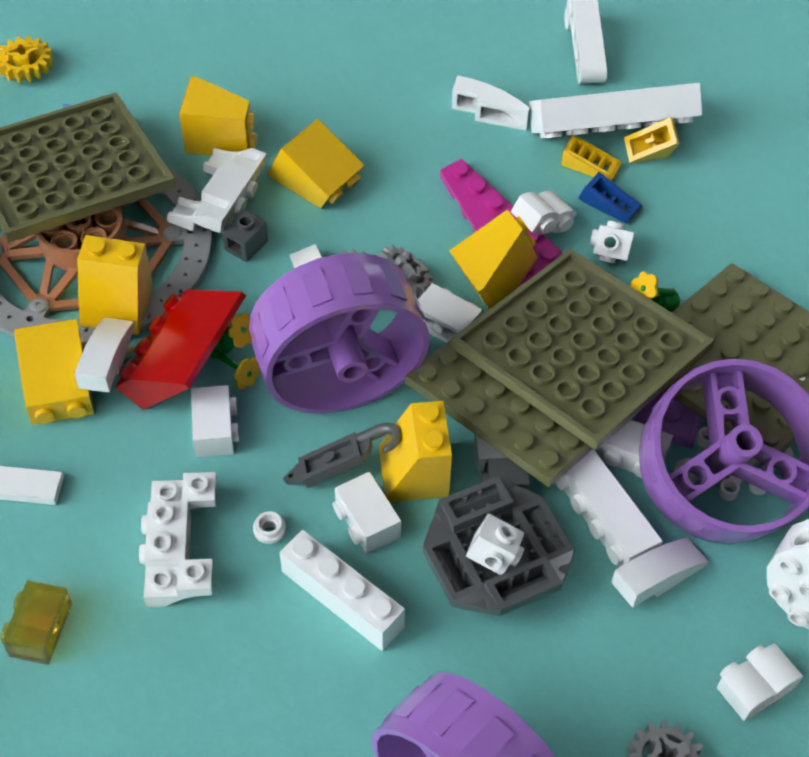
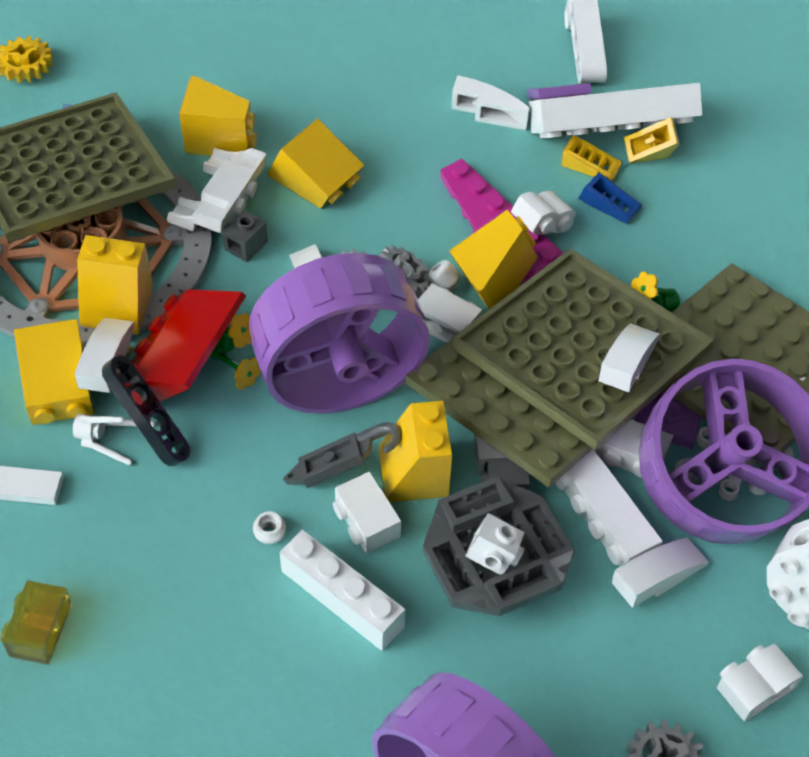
(93, 427): none -> white plant
(142, 413): none -> black beam
(166, 549): white bracket -> none
(212, 421): white brick -> none
(444, 275): none -> white piece
(559, 91): none -> medium lavender tile
(623, 238): white brick -> none
(628, 357): none -> white slope

